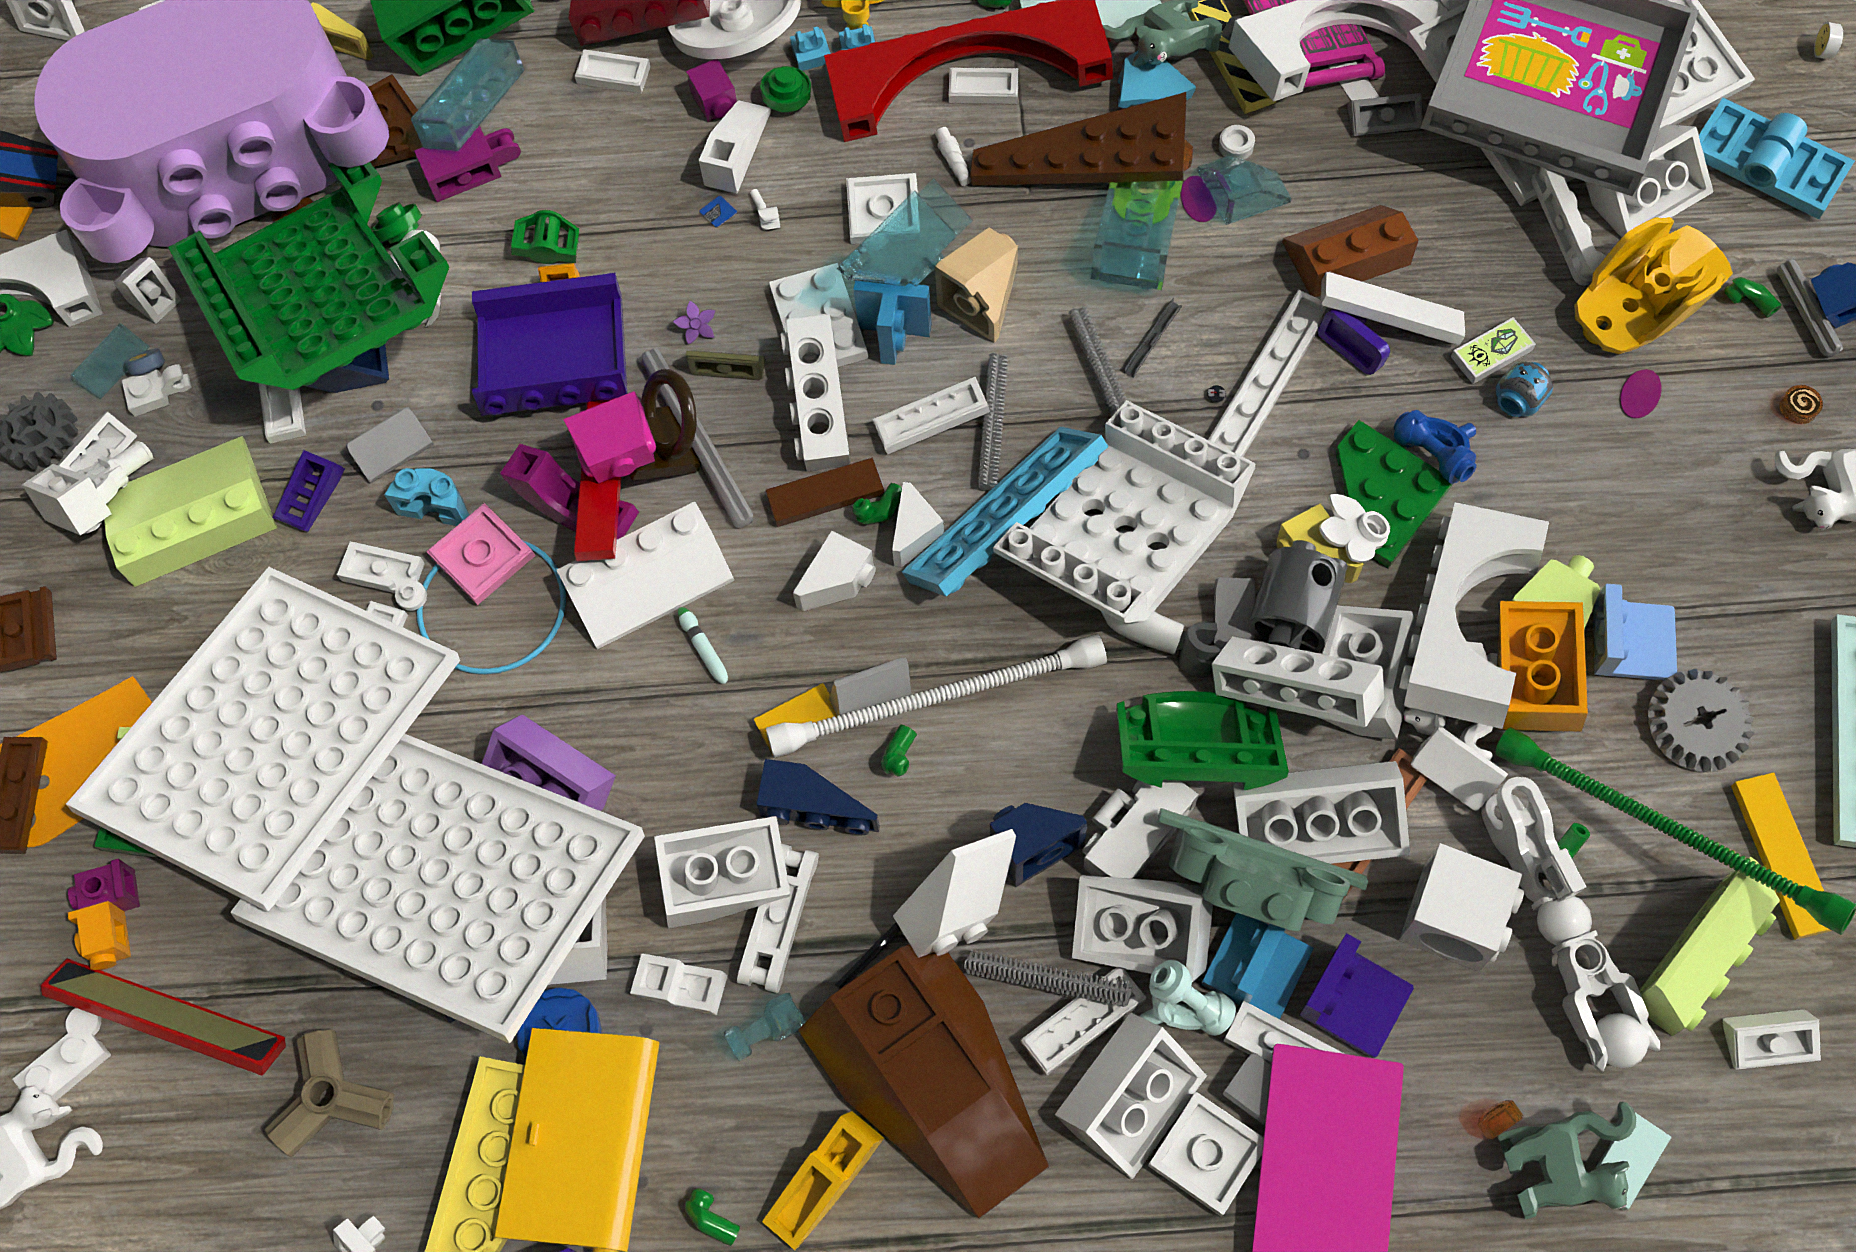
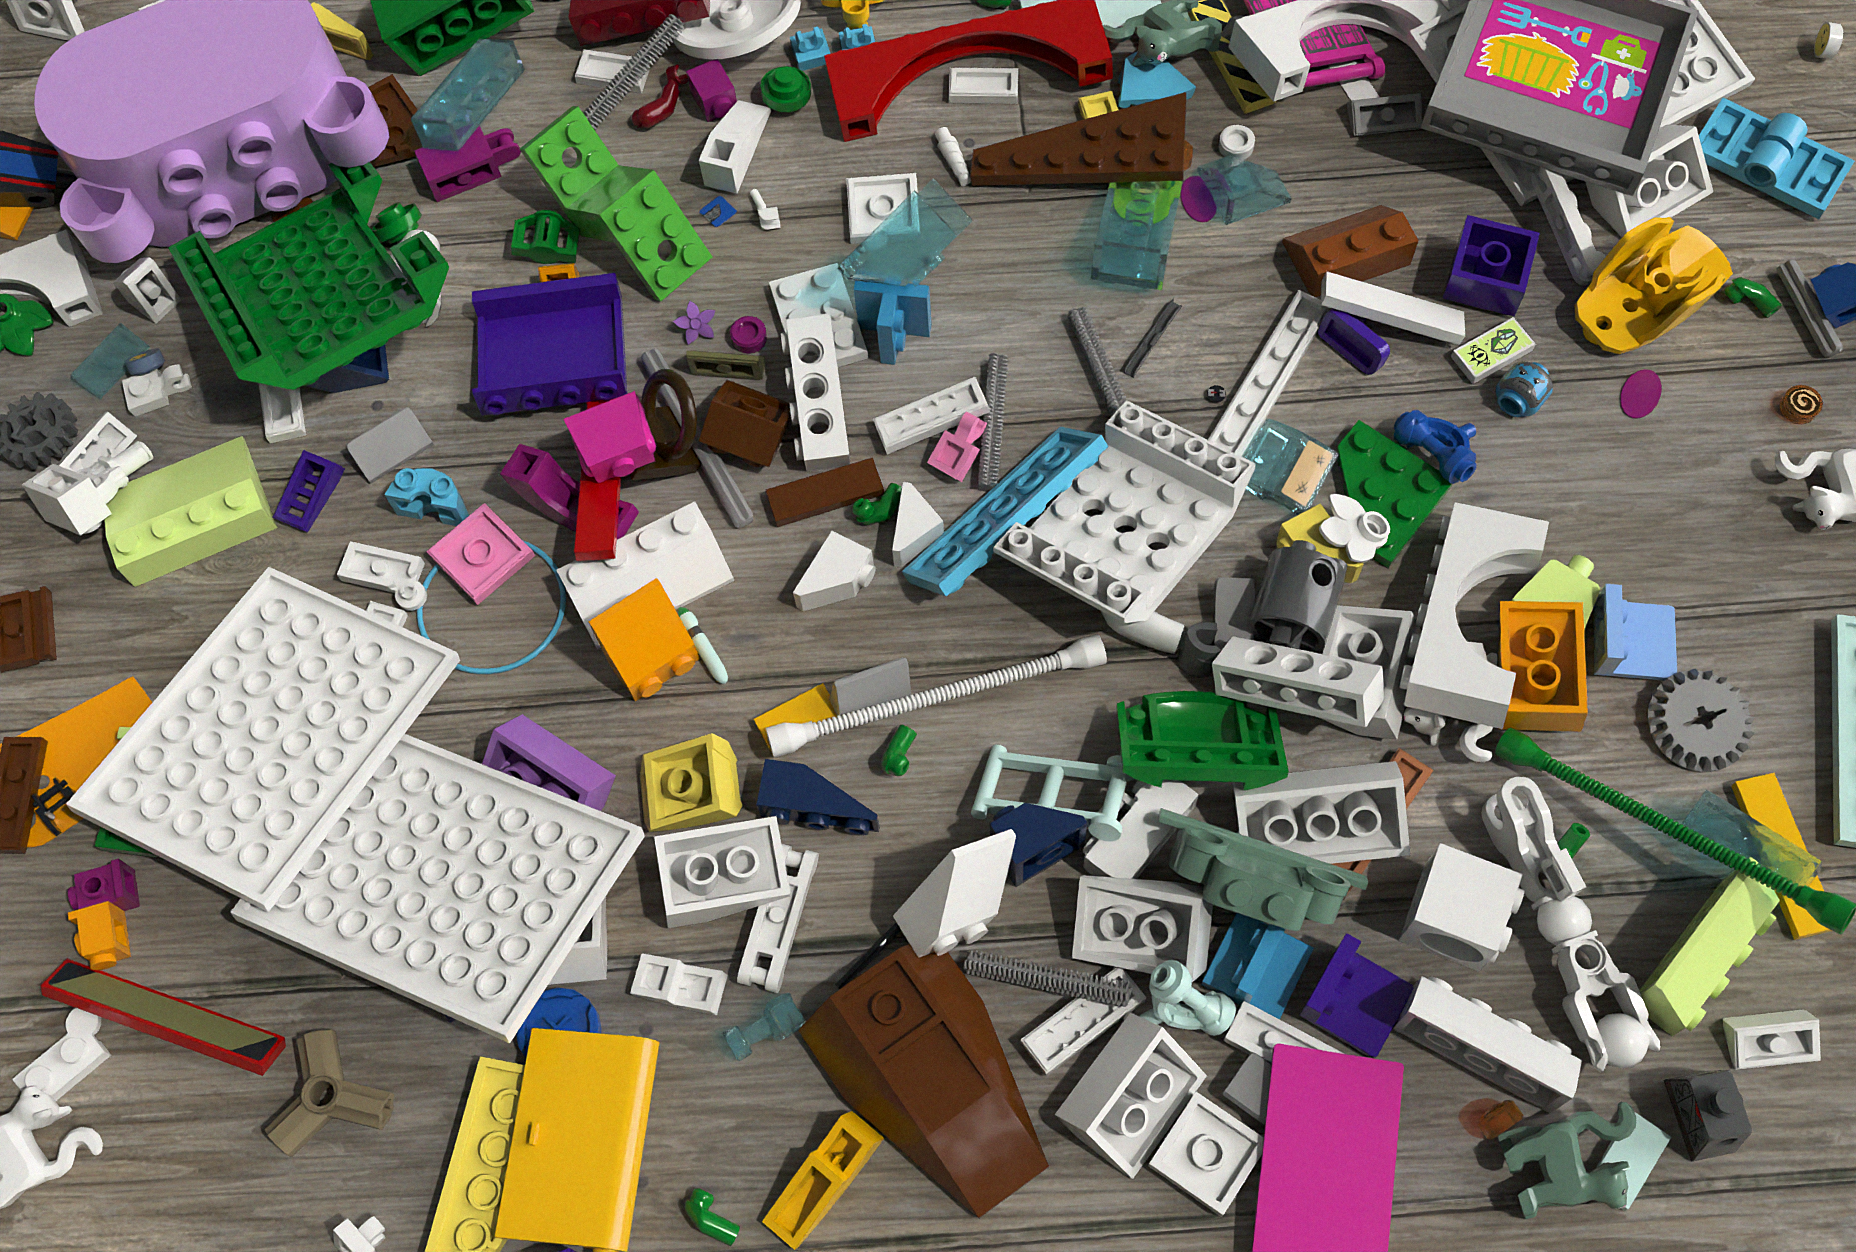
(44, 811): none -> black piece
(616, 203): none -> bright green bracket
(633, 70): none -> light grey axle
(645, 640): none -> light orange slope
(663, 107): none -> dark red arm
(689, 784): none -> light yellow slope
(745, 424): none -> reddish brown slope
(748, 334): none -> magenta tile
(954, 452): none -> bright pink plate
(978, 281): tan slope -> none
(1097, 104): none -> light yellow tile
(1100, 825): none -> light aqua piece
(1288, 466): none -> clear light blue slope
(1458, 768): white slope -> none
(1489, 1044): none -> white slope
(1491, 265): none -> dark purple brick
(1709, 1113): none -> dark grey torso
(1752, 839): none -> clear light blue brick

